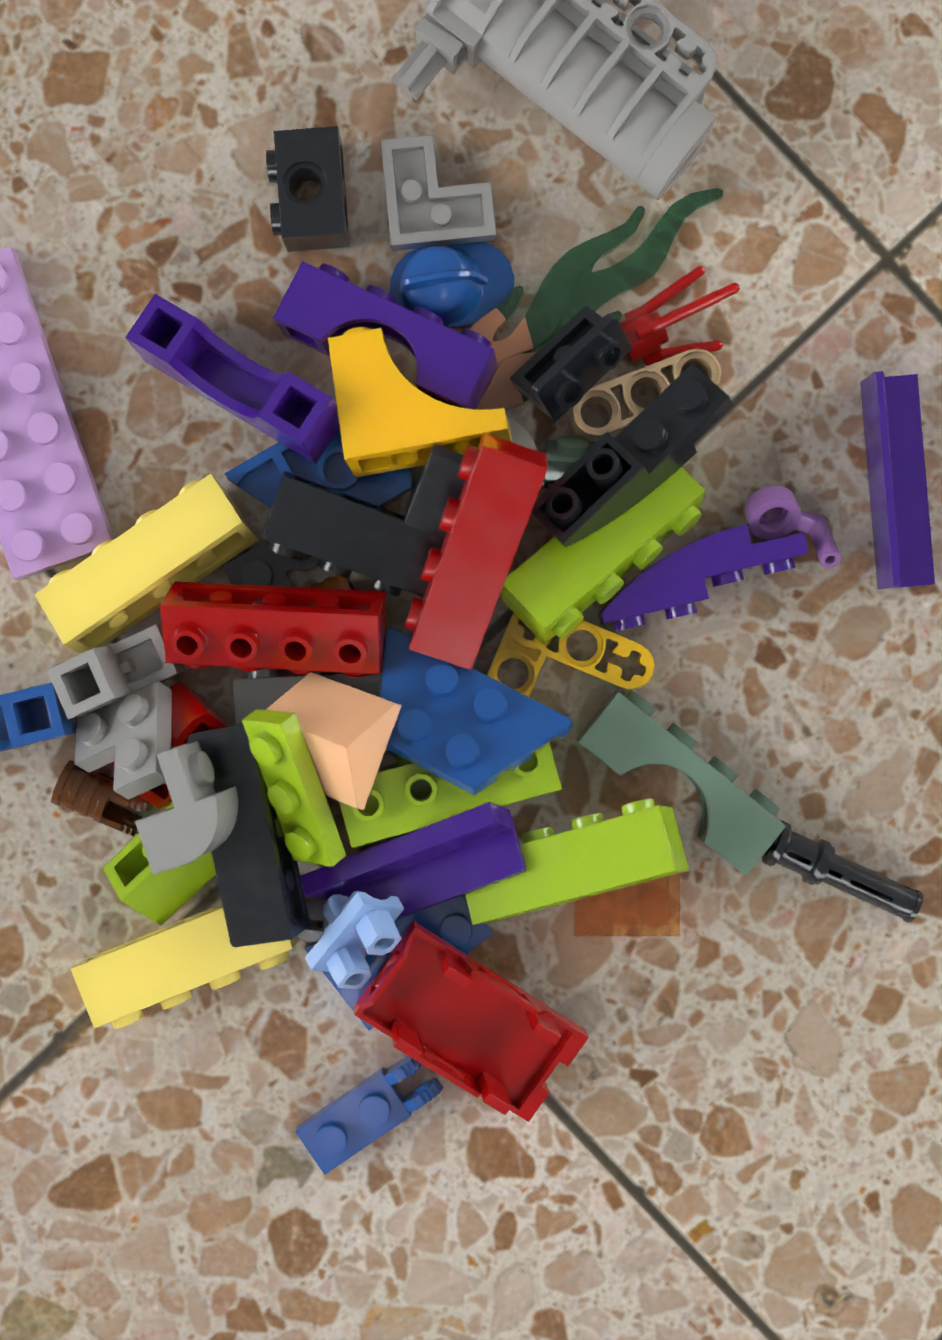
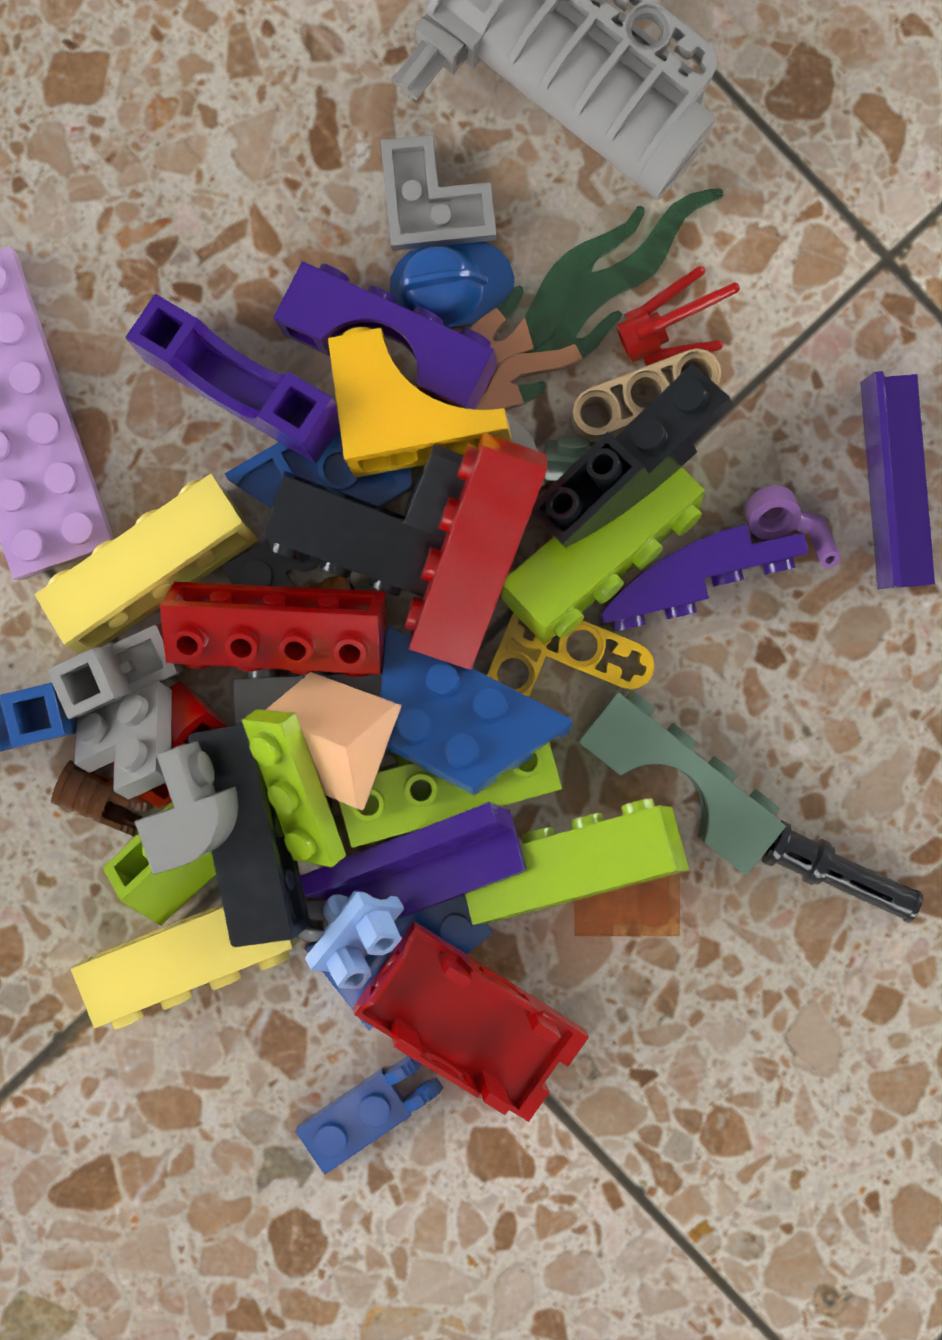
(303, 157): black brick -> none
(572, 362): black bracket -> none

